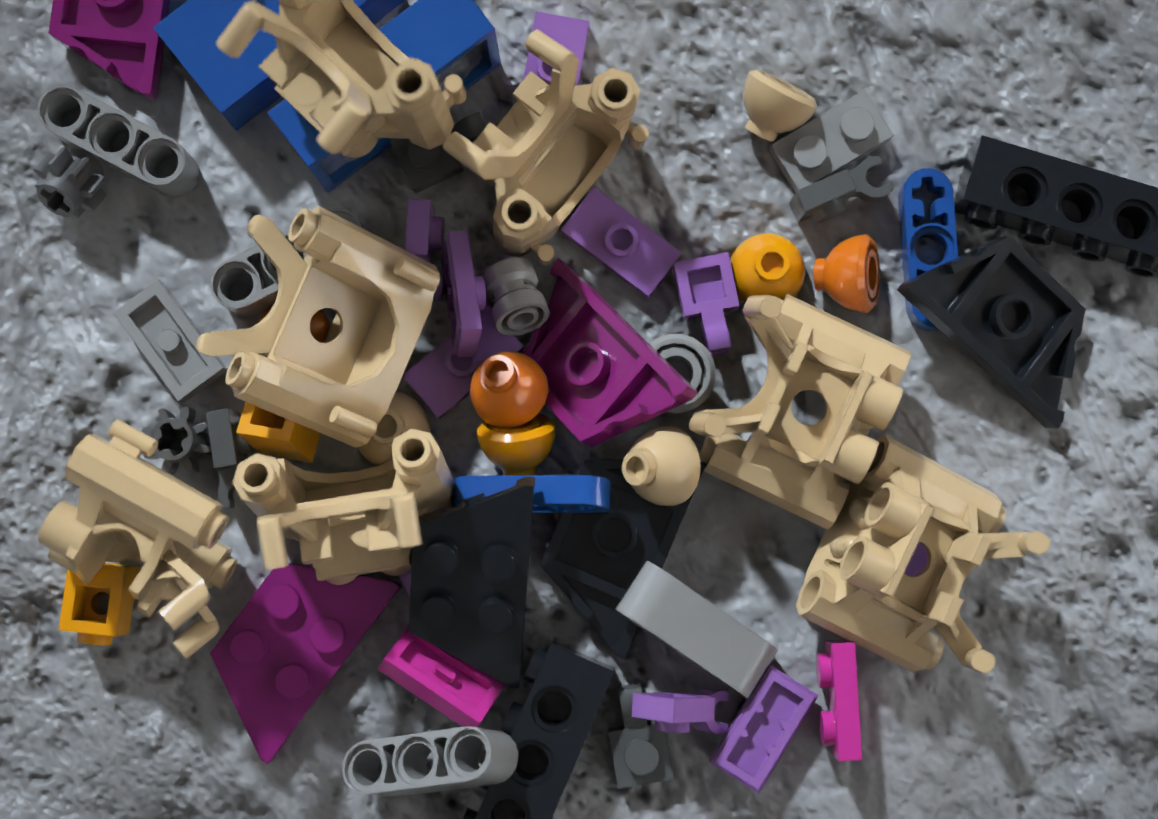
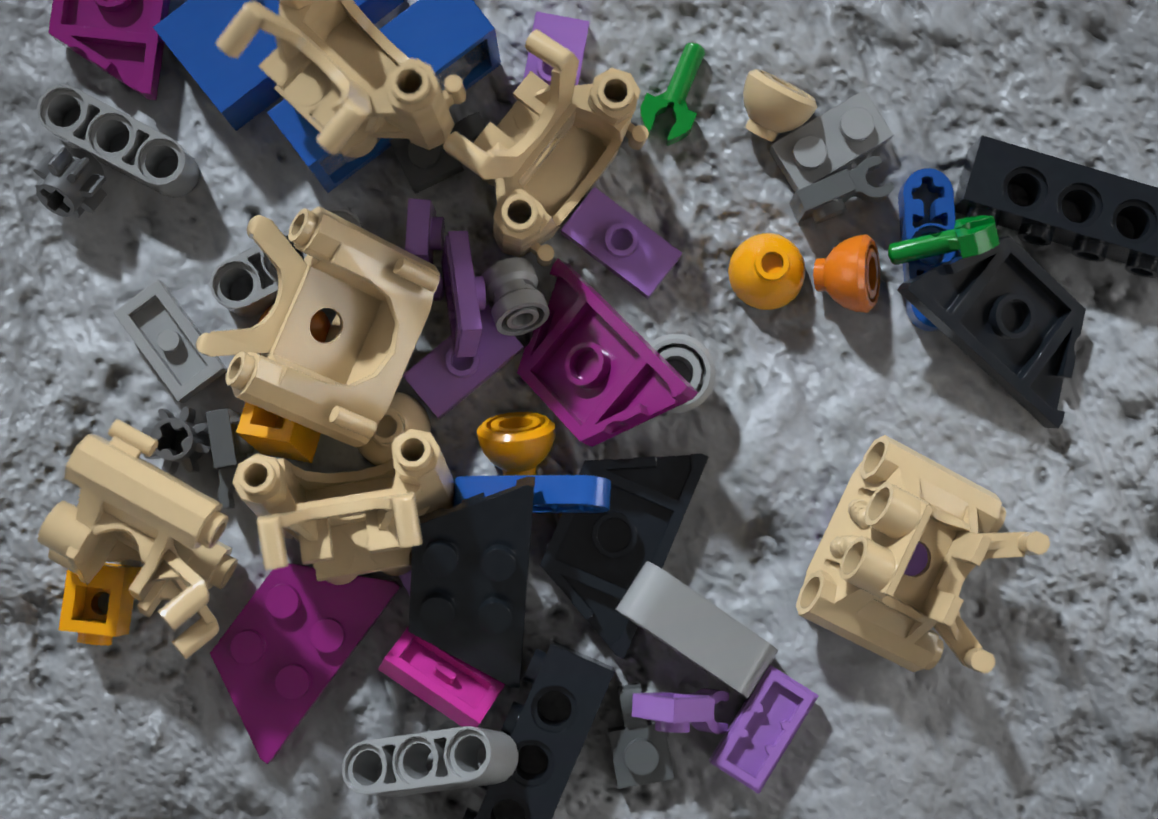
(508, 389): orange brick -> none
(663, 466): tan brick -> none
(675, 96): none -> green bar
(707, 292): medium lavender plate -> none
(795, 462): tan piece -> none
(841, 724): dark pink plate -> none
(969, 237): none -> green bar

